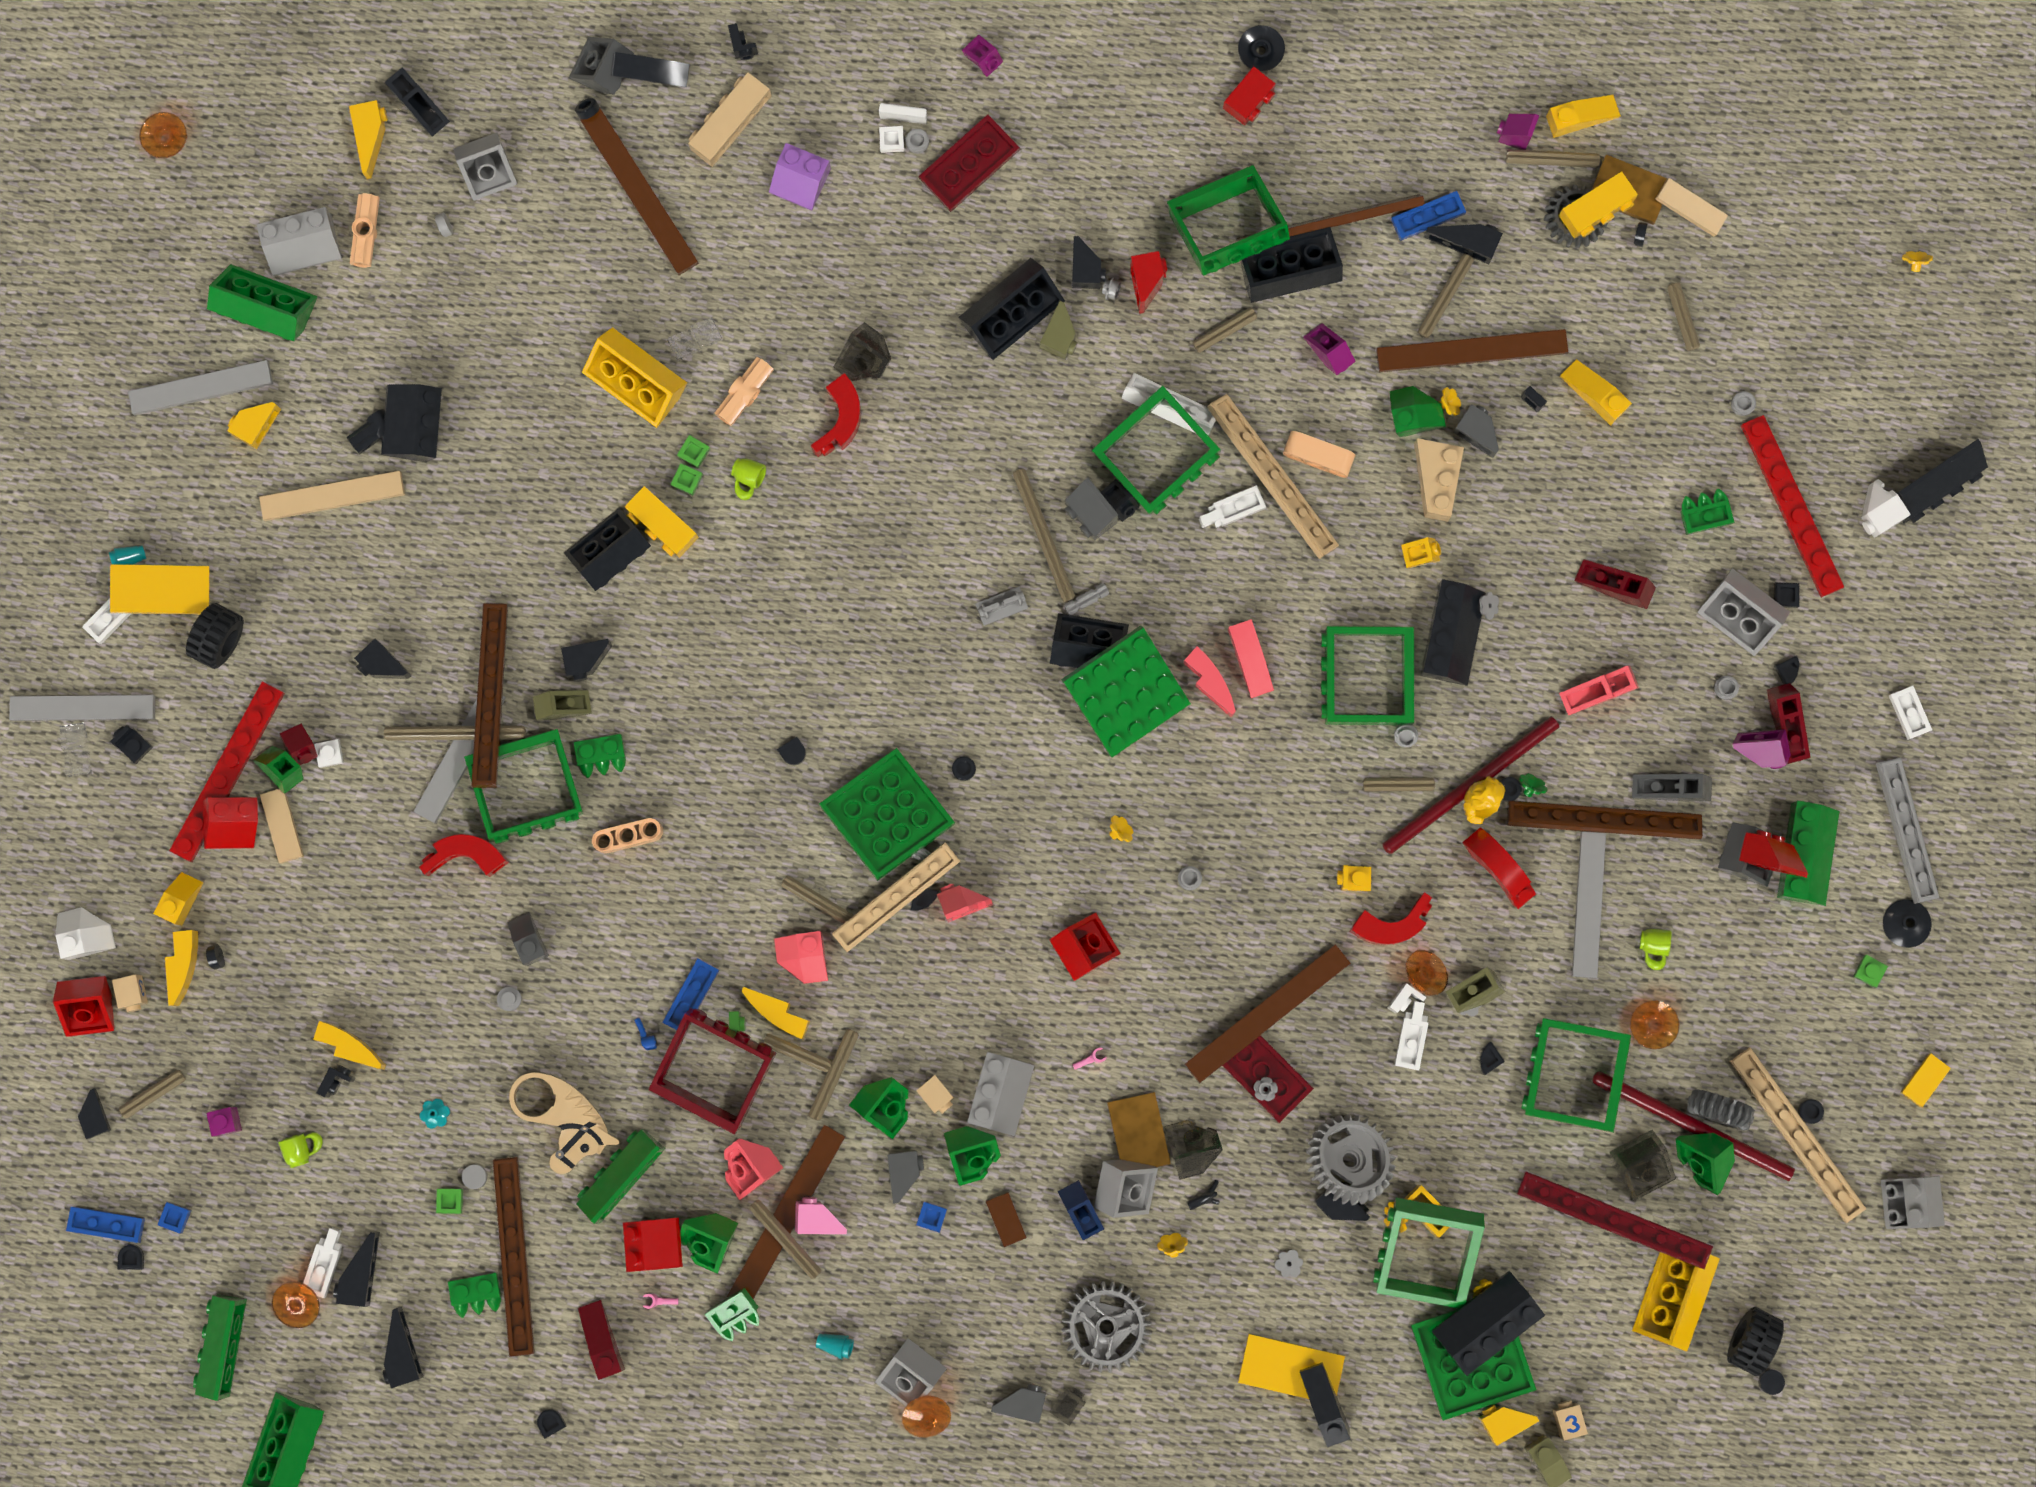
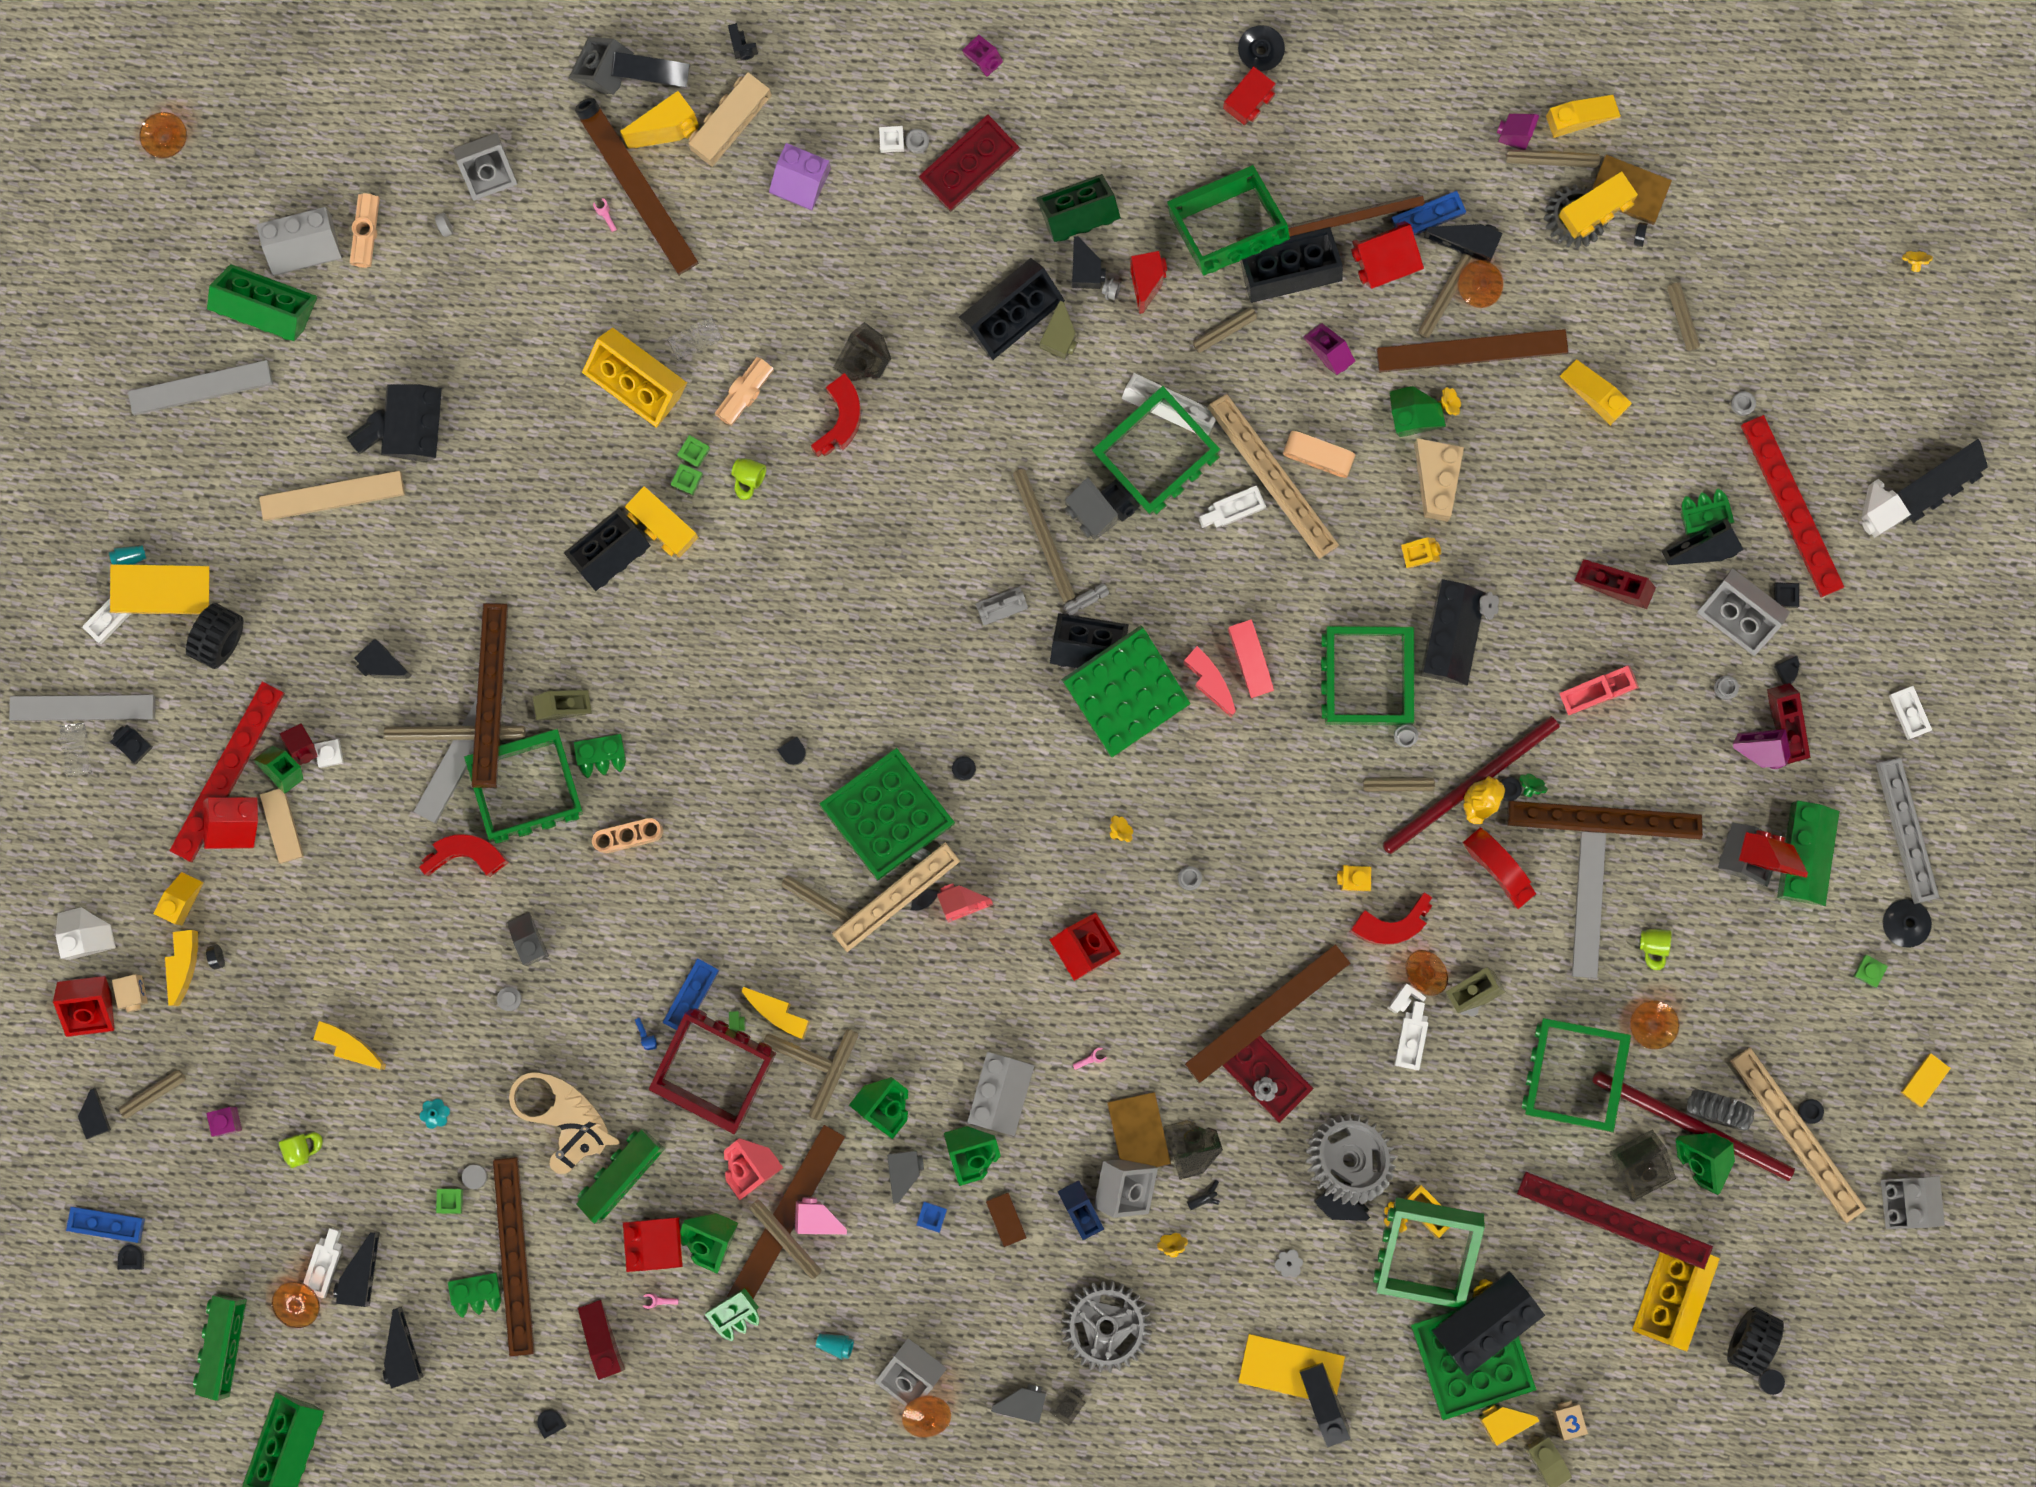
(174, 1217): blue plate -> none
(253, 423): yellow slope -> none
(330, 1082): black bracket -> none
(369, 131): yellow slope -> none
(416, 101): black slope -> none
(584, 658): black slope -> none
(605, 213): none -> bright pink hand
(662, 124): none -> yellow slope
(803, 956): coral slope -> none
(903, 113): white tile -> none
(936, 1095): tan brick -> none
(1079, 208): none -> dark green slope
(1387, 256): none -> red panel
(1471, 288): none -> clear orange dish
(1478, 430): dark grey slope -> none
(1490, 1058): black tile -> none
(1533, 399): black tile -> none
(1672, 787): dark grey slope -> none
(1691, 207): tan tile -> none
(1708, 545): none -> black slope

